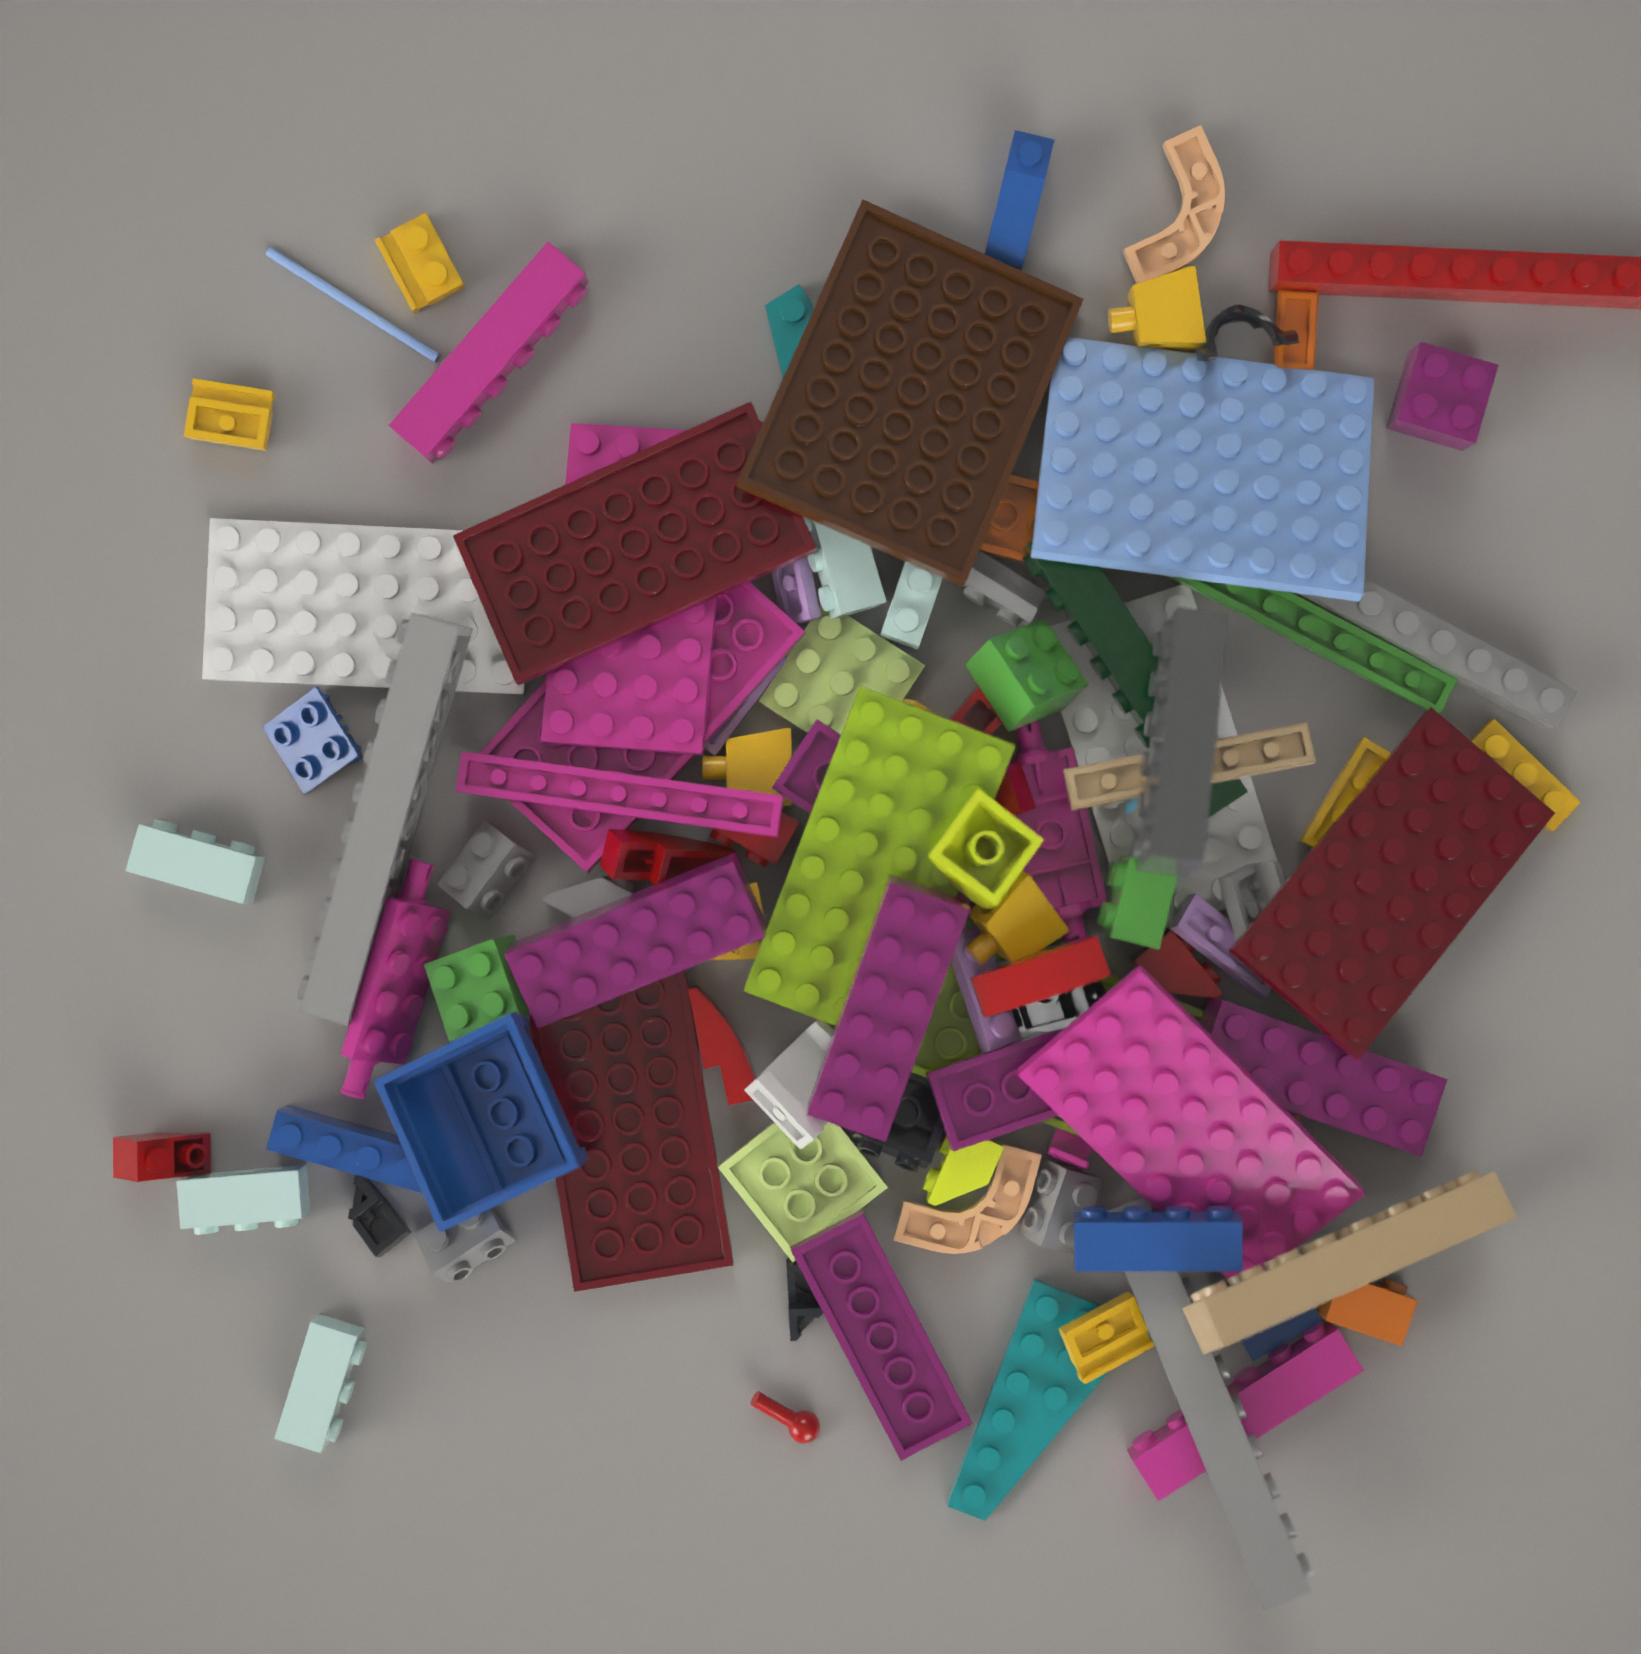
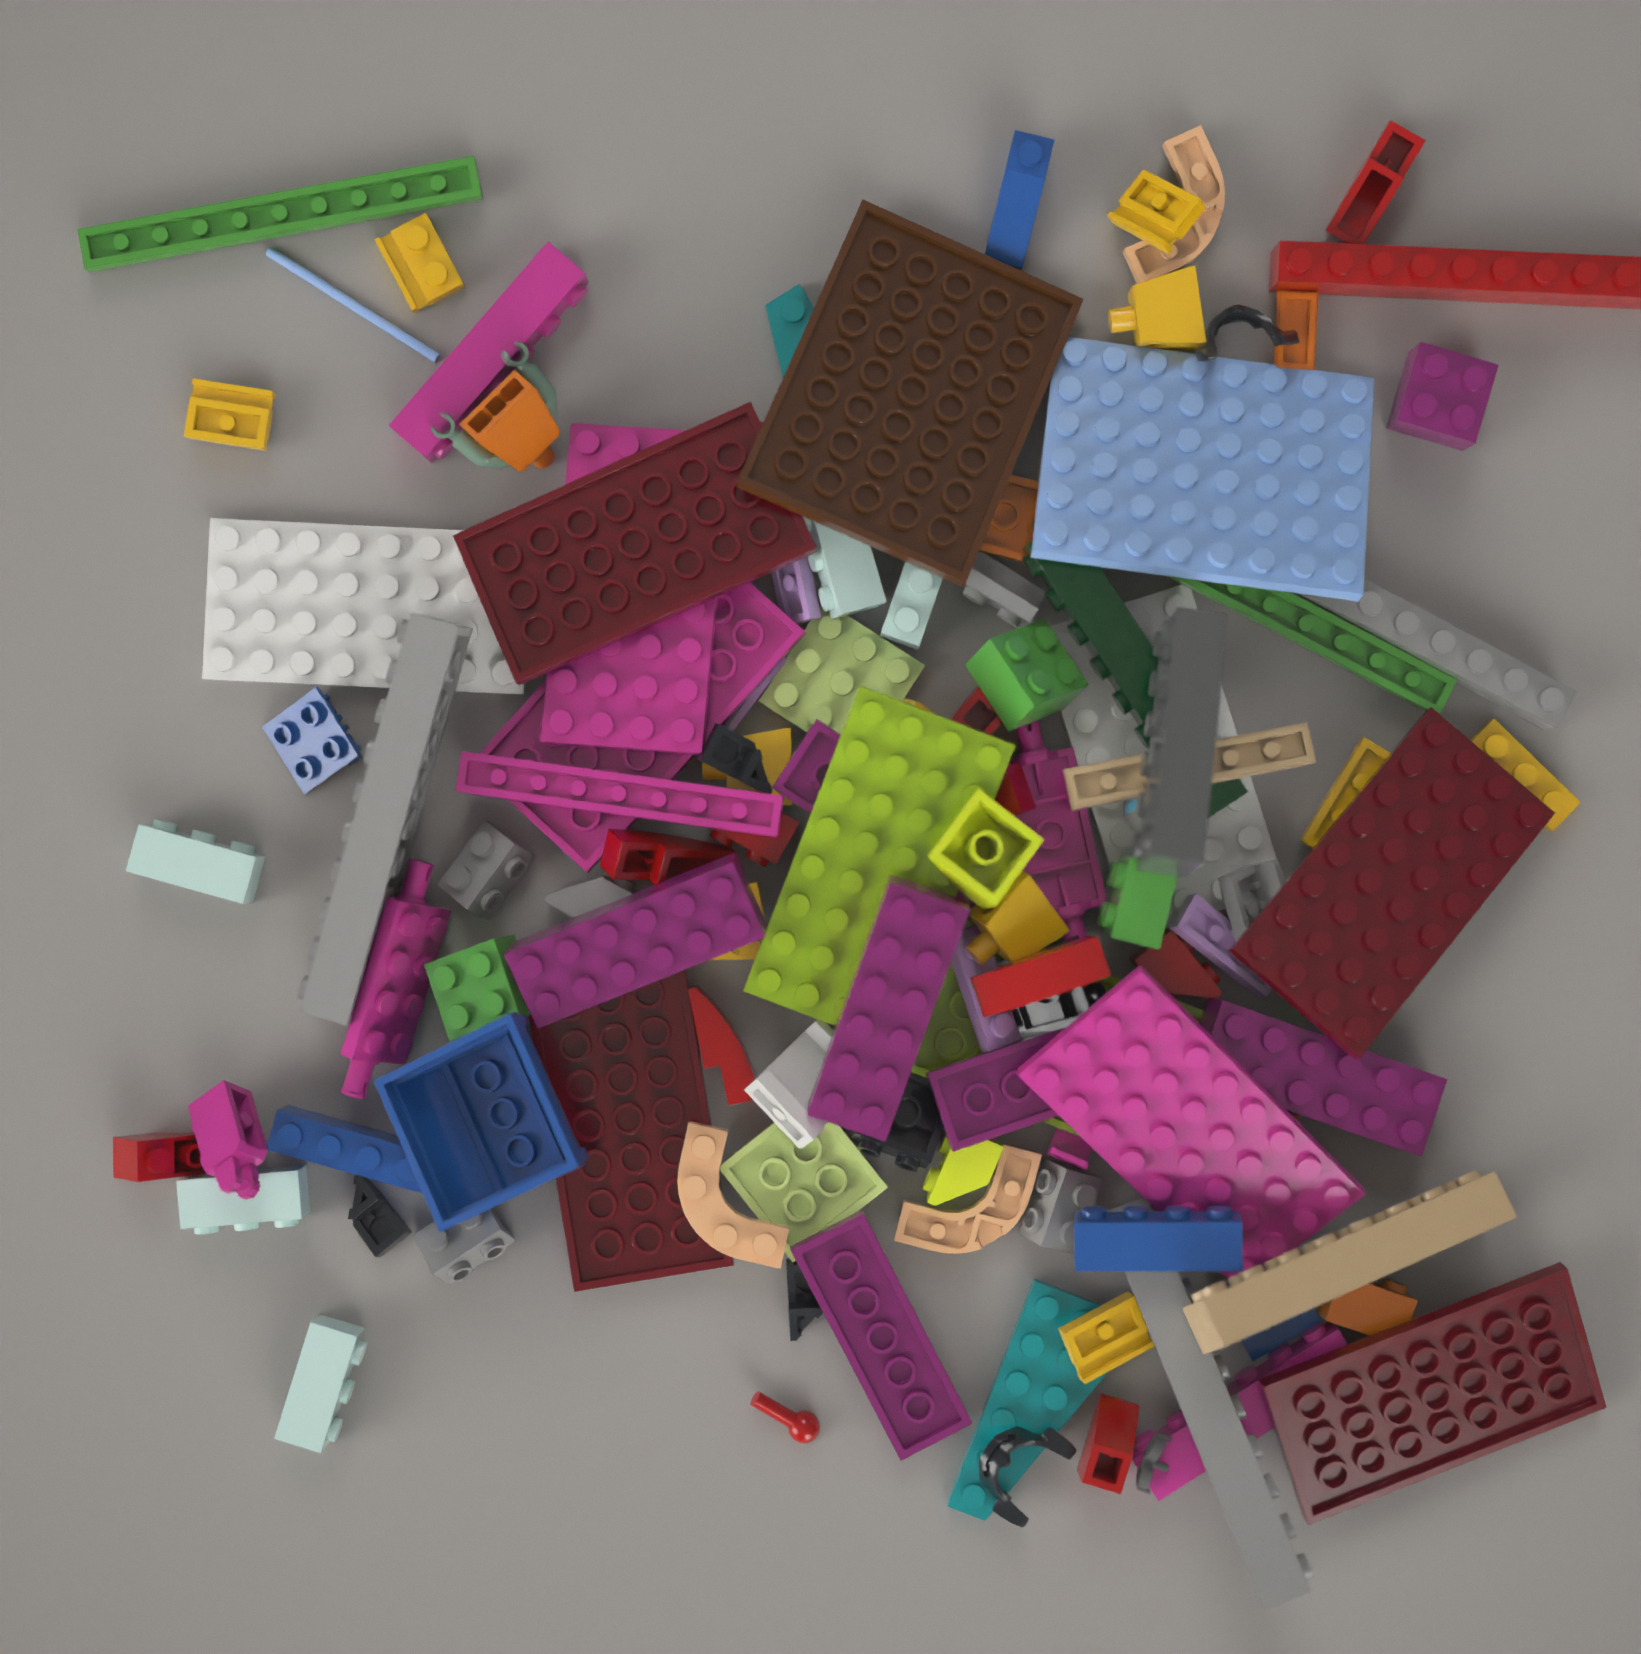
(229, 1137): none -> dark pink hinge
(280, 214): none -> bright green plate
(512, 422): none -> orange torso
(710, 1212): none -> light nougat plate
(735, 757): none -> black slope
(998, 1455): none -> black helmet
(1109, 1444): none -> red slope
(1150, 1459): none -> dark grey piece
(1156, 211): none -> yellow plate
(1375, 184): none -> red slope
(1433, 1393): none -> dark red plate

